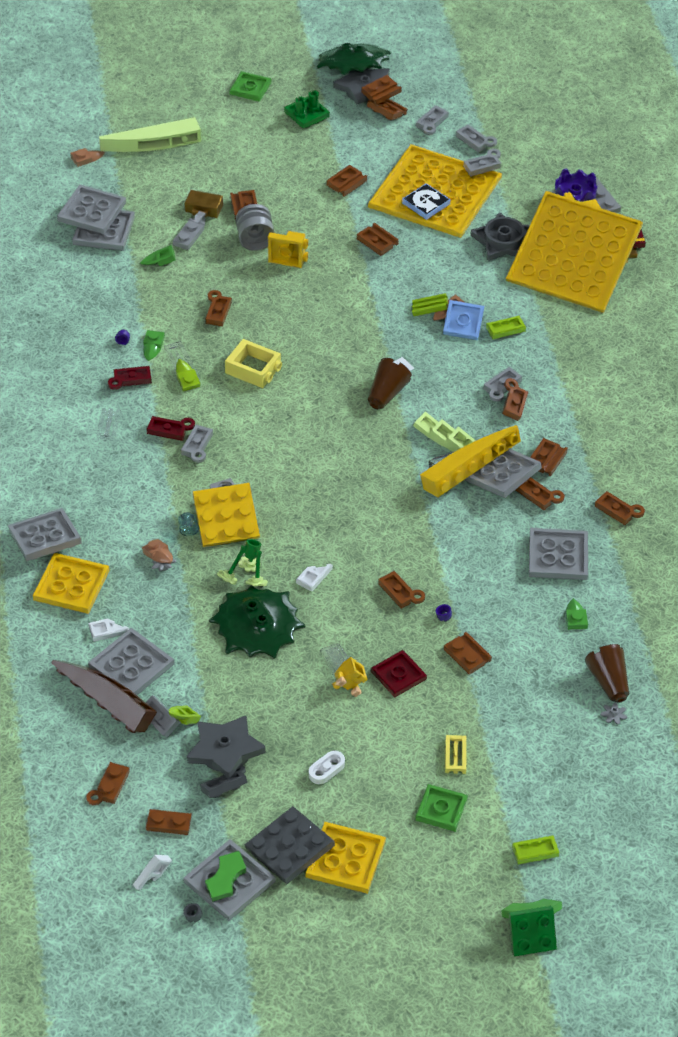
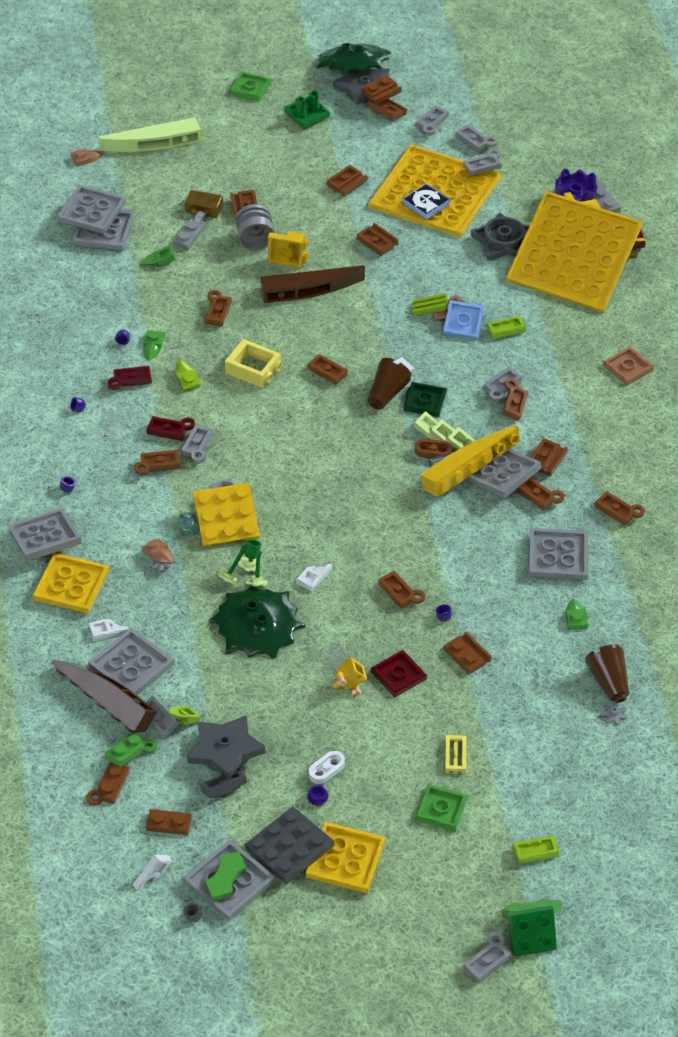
(67, 484): none -> dark purple hinge
(77, 404): none -> dark purple hinge
(129, 749): none -> bright green hinge
(157, 461): none -> dark orange hinge
(309, 284): none -> reddish brown slope
(317, 795): none -> dark purple plate
(327, 369): none -> dark orange plate
(425, 398): none -> dark green tile
(432, 448): none -> dark orange plate
(488, 959): none -> light grey hinge
(628, 365): none -> nougat tile

